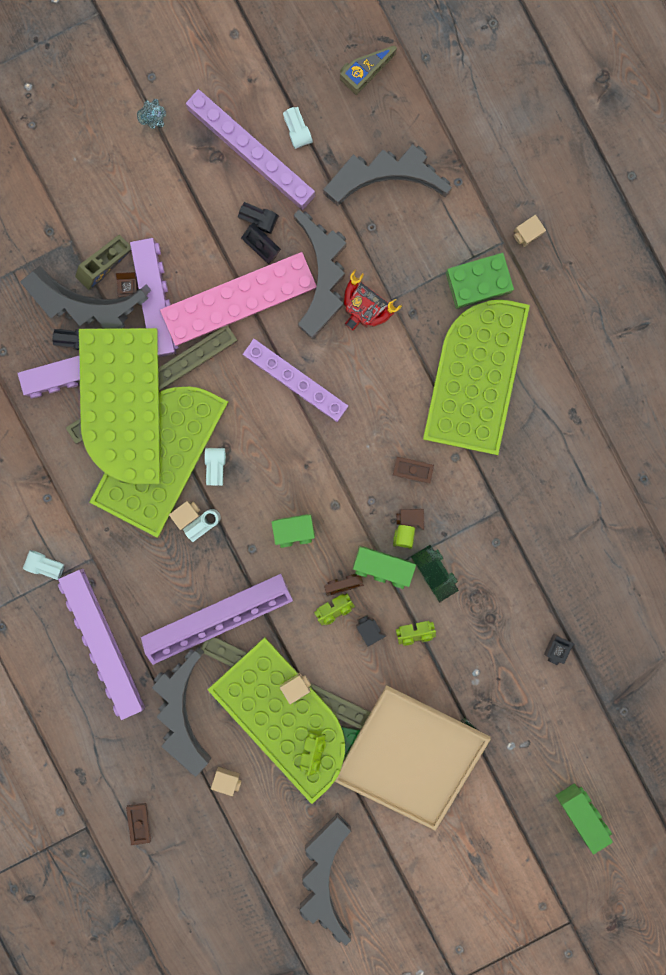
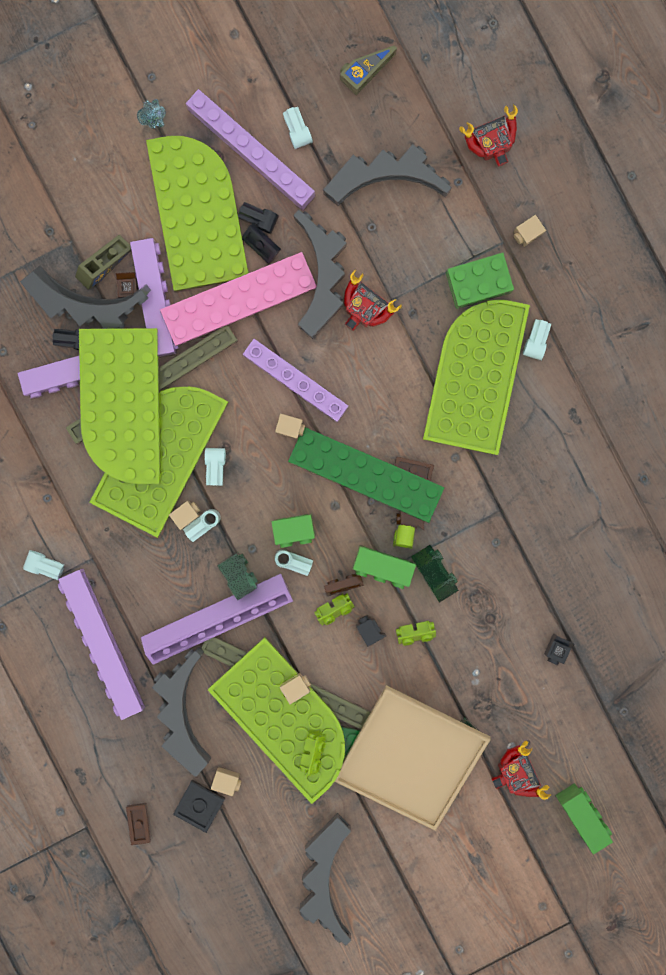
(196, 213): none -> lime plate
(199, 806): none -> black plate
(238, 575): none -> clear green brick
(290, 426): none -> tan brick
(295, 563): none -> light aqua piece
(366, 475): none -> green plate
(493, 138): none -> torso
(519, 773): none -> torso
(535, 345): none -> light aqua piece

